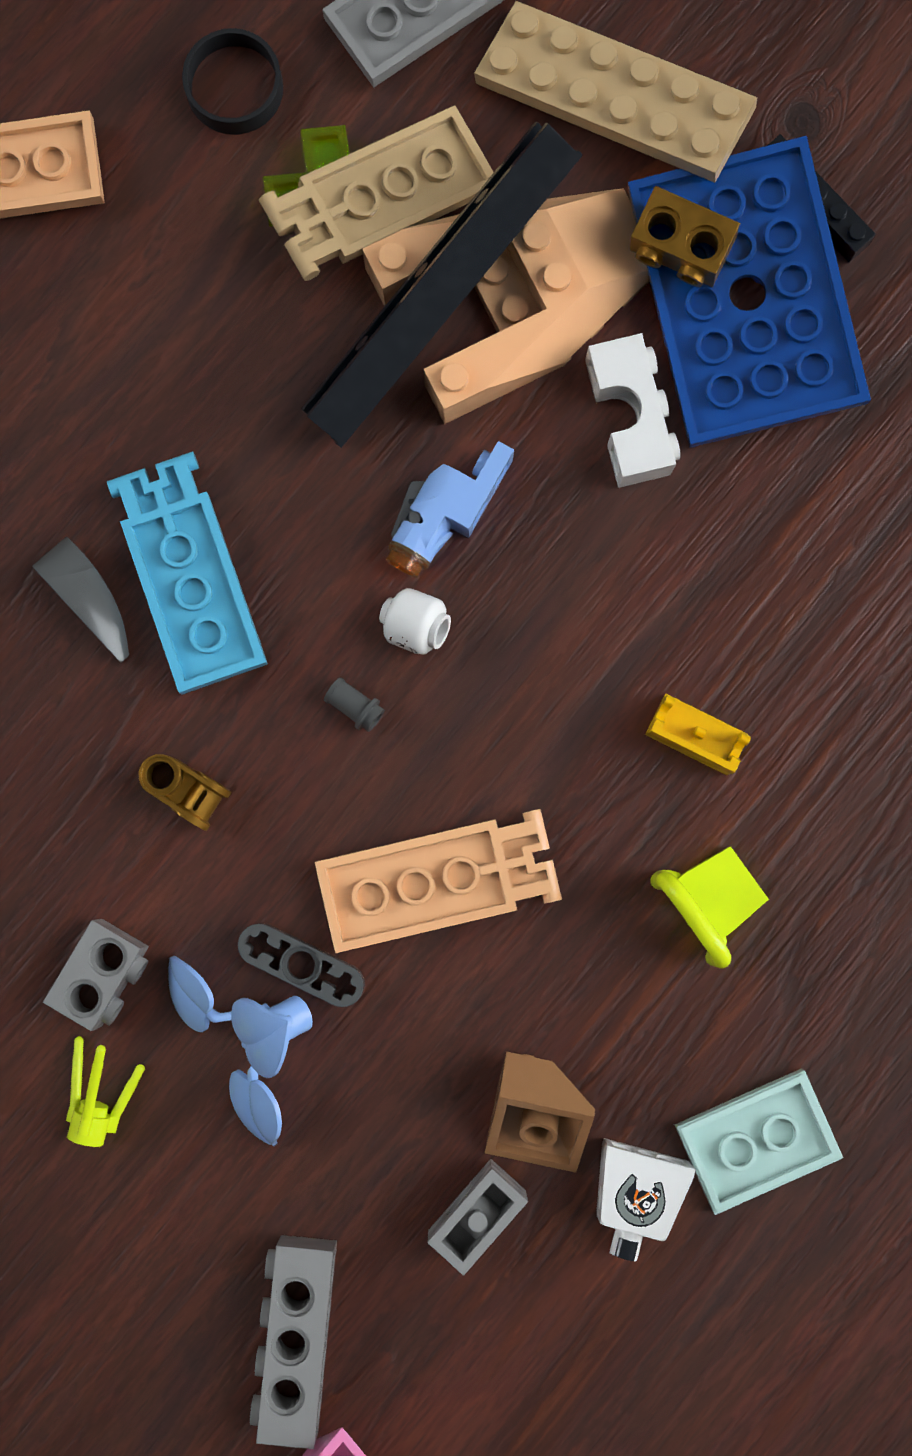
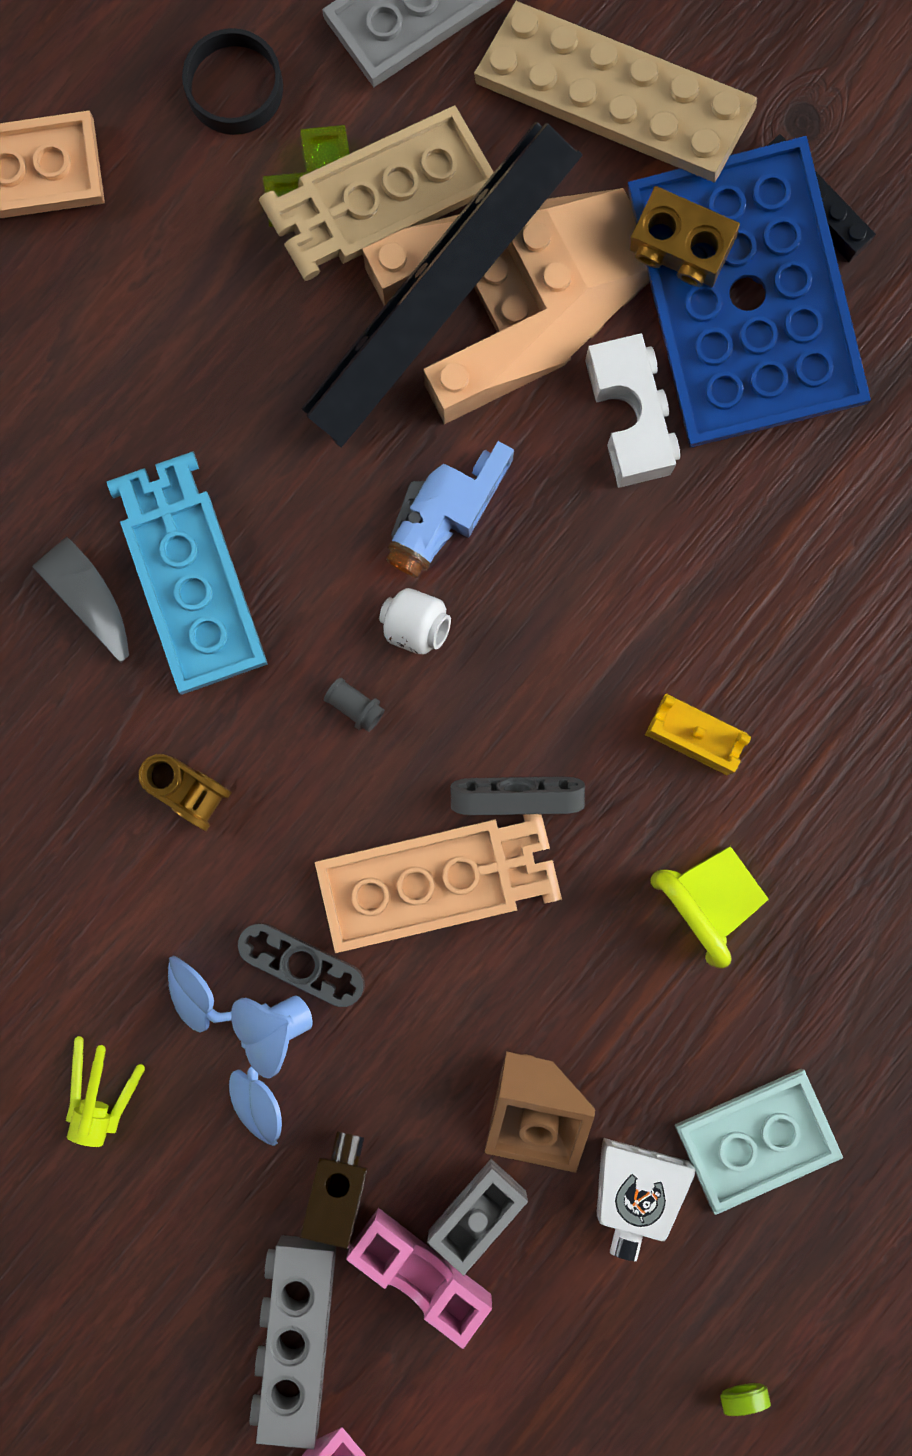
(88, 967): light grey brick -> none
(332, 1216): none -> dark brown torso
(400, 1259): none -> bright pink arch
(517, 795): none -> dark grey beam
(745, 1399): none -> lime tile

